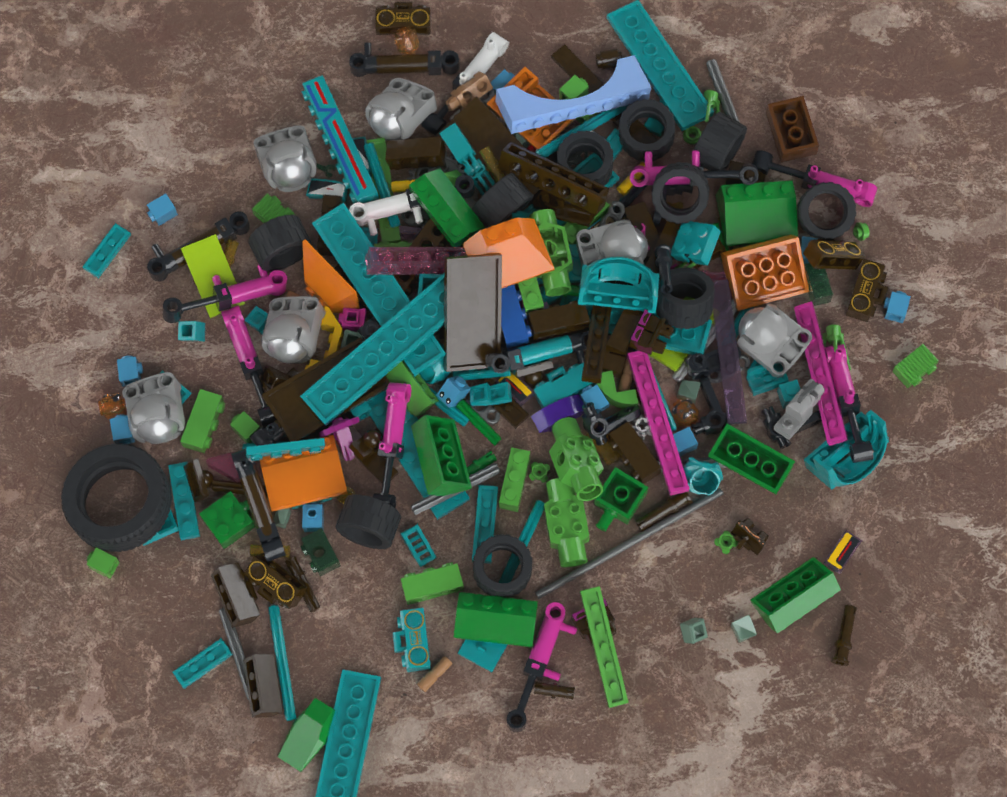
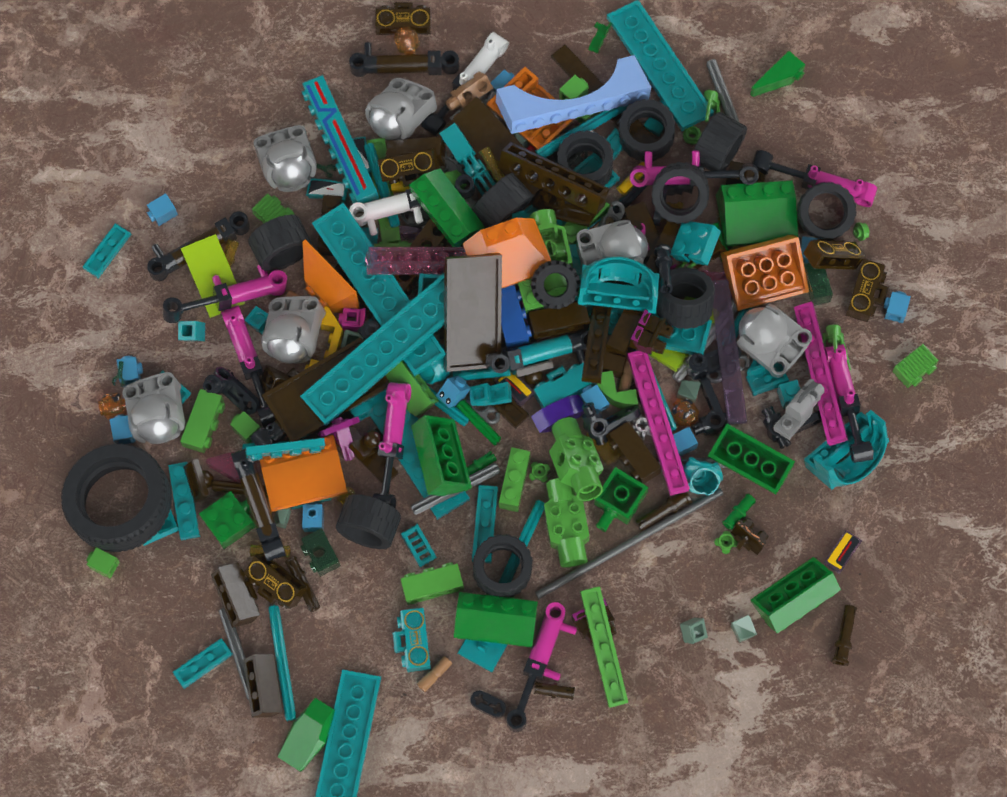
(119, 374): none -> clear green hand
(225, 382): none -> black piece
(401, 165): none -> dark brown piece
(490, 700): none -> black beam
(562, 300): none -> black tyre
(598, 40): none -> green piece
(608, 58): dark brown brick -> none
(739, 511): none -> green pin
(779, 75): none -> green slope
(792, 129): reddish brown brick -> none

